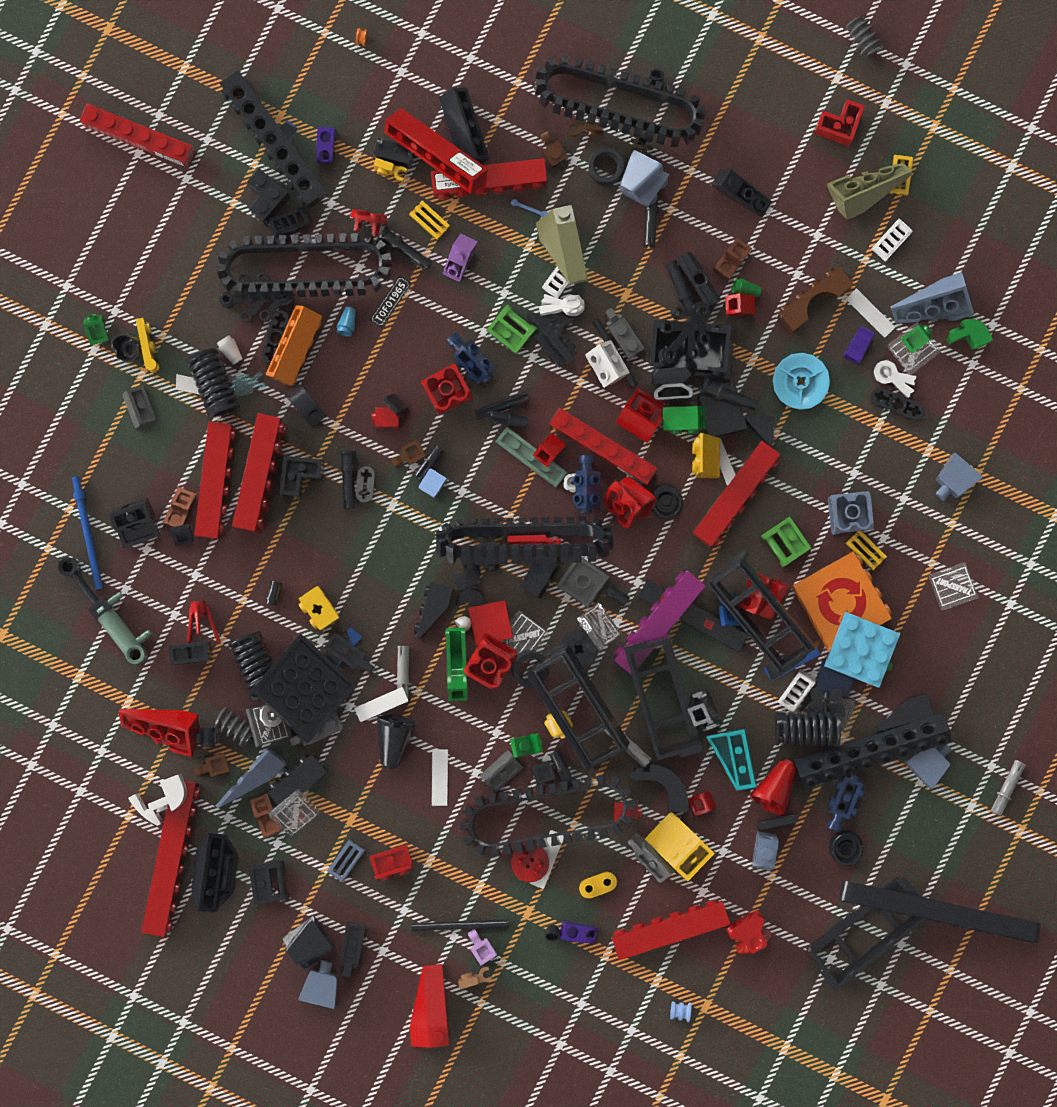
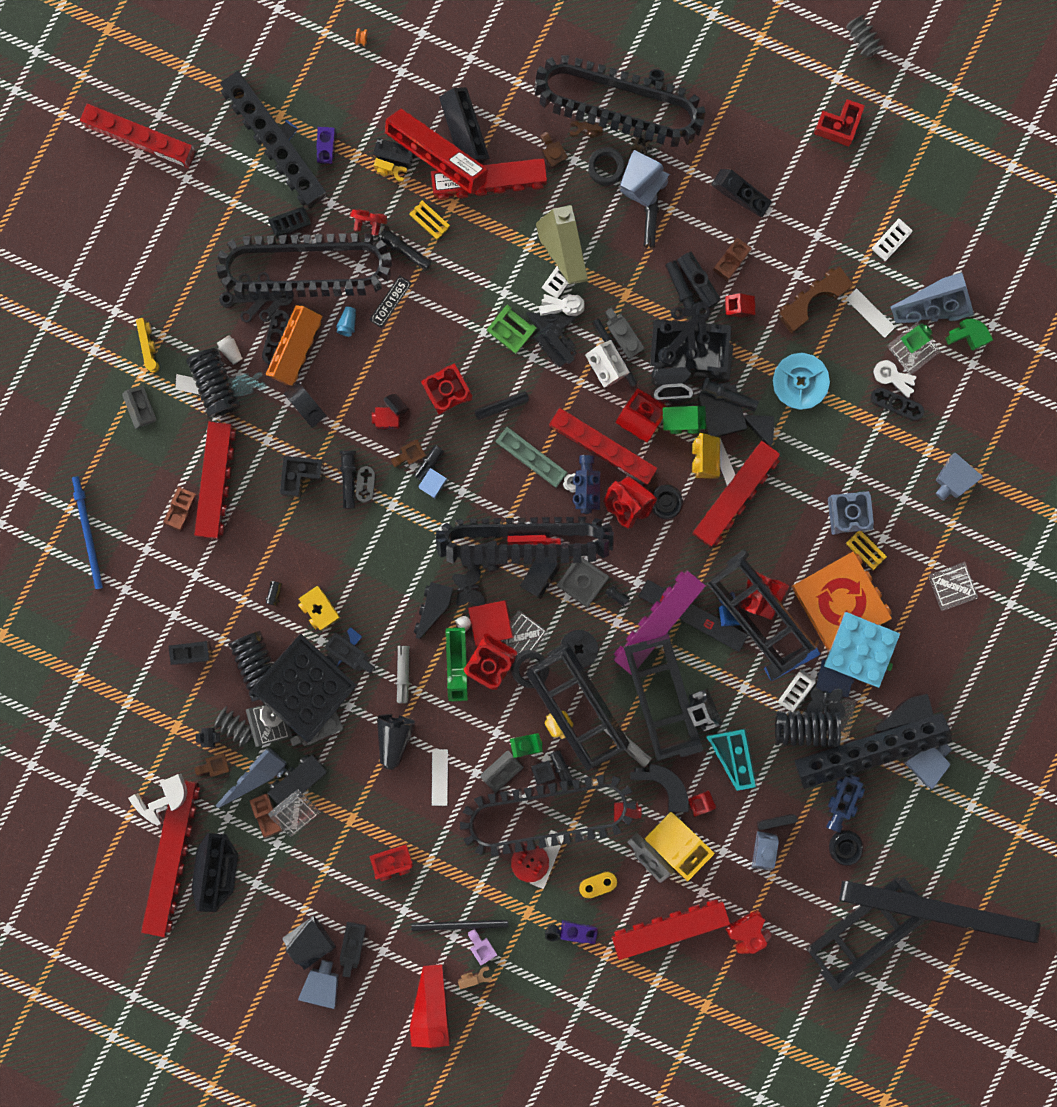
(95, 329): green bracket -> none
(104, 612): sand green piece -> none
(127, 347): black hair -> none
(130, 514): black brick -> none
(169, 727): red wedge -> none
(182, 534): black tile -> none
(198, 611): red plant -> none
(258, 473): red brick -> none
(262, 884): black plate -> none
(270, 199): black brick -> none
(355, 847): sand blue tile -> none
(381, 704): white sticker -> none
(459, 257): medium lavender slope -> none
(471, 359): dark blue brick -> none
(508, 419): black axle -> none
(514, 202): medium blue hinge -> none
(549, 450): red brick -> none
(599, 626): clear tile -> none
(680, 1011): light blue bush -> none
(745, 287): green cone -> none
(776, 788): red cone -> none
(791, 538): bright green plate -> none
(858, 345): dark purple leg -> none
(860, 193): olive wedge -> none
(907, 183): yellow tile -> none
(1008, 788): light grey axle -> none

